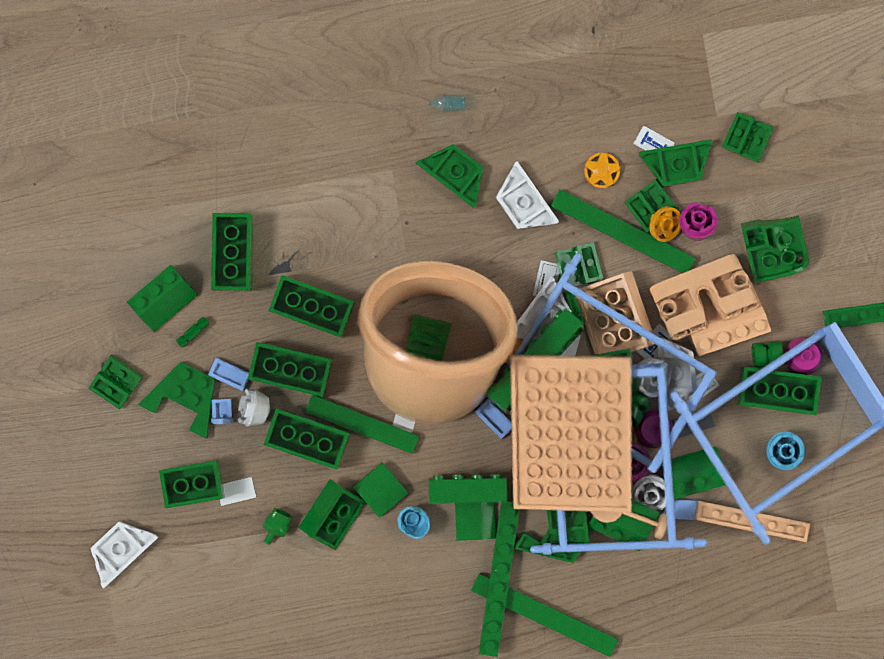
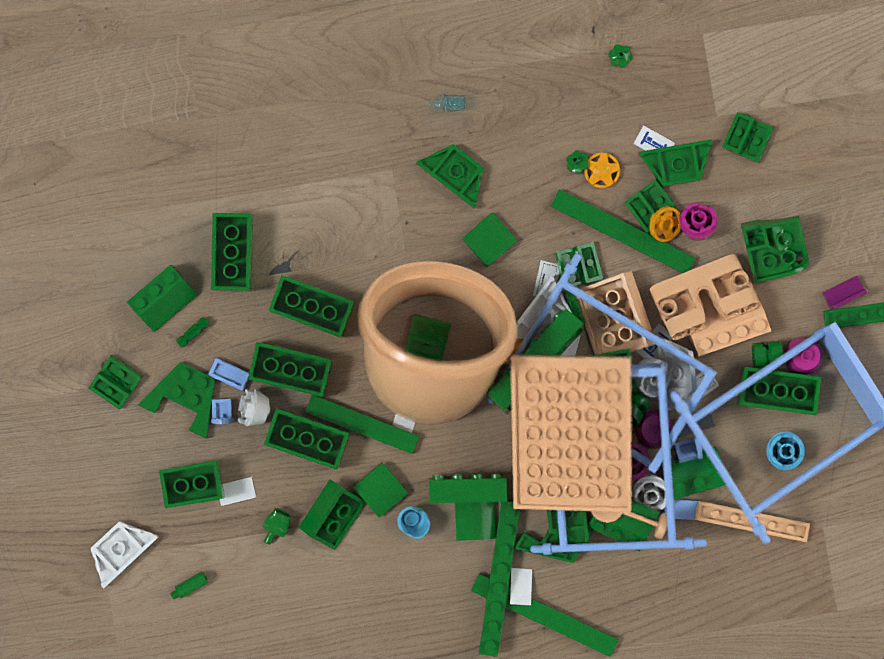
(189, 585): none -> green cylinder
(489, 239): none -> green slope
(494, 418): light blue tile -> none
(521, 586): none -> white sticker
(523, 201): white wing -> none
(581, 163): none -> green plant
(619, 60): none -> green plant
(688, 450): none -> light blue tile
(844, 292): none -> magenta panel

